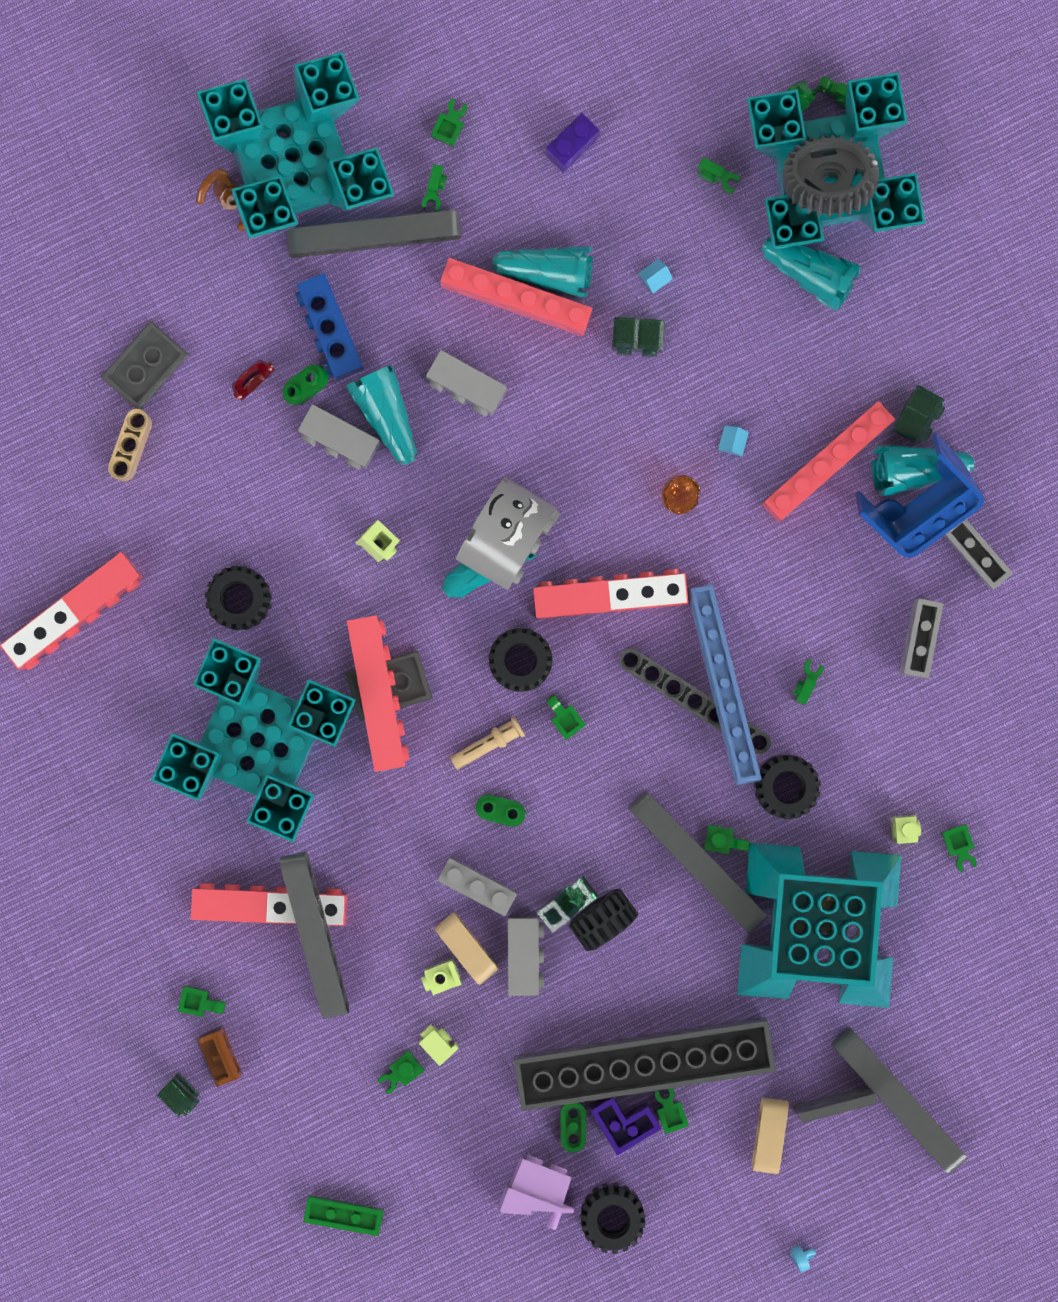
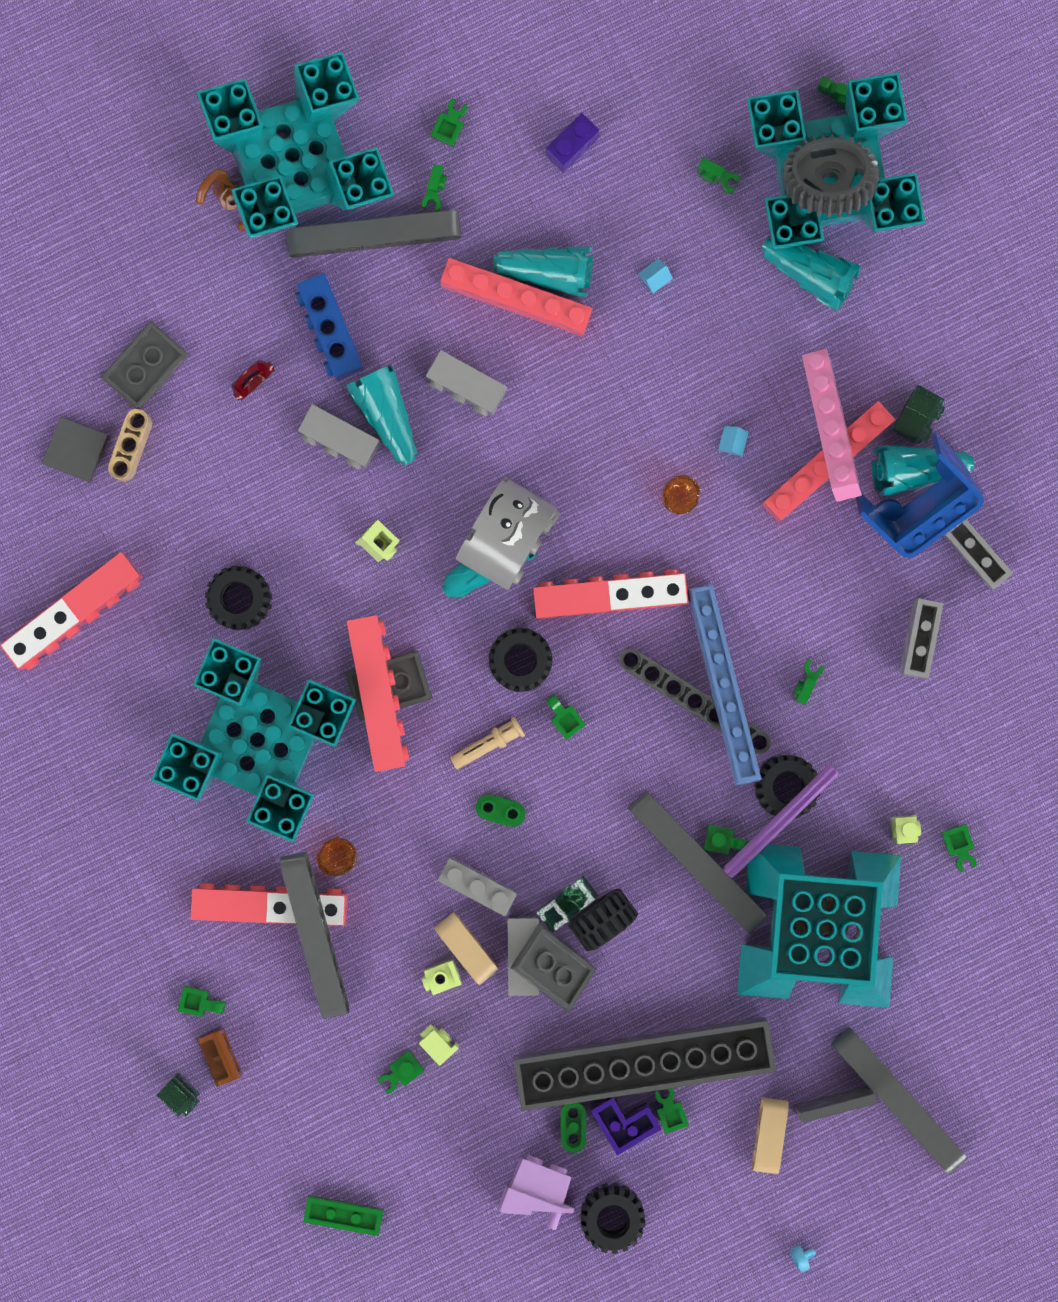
(75, 449): none -> dark grey tile
(303, 386): green plate -> none
(337, 857): none -> clear orange hair
(553, 968): none -> dark grey tile
(638, 336): clear green brick -> none
(781, 820): none -> medium lavender axle
(806, 95): green plate -> none
(831, 425): none -> bright pink brick

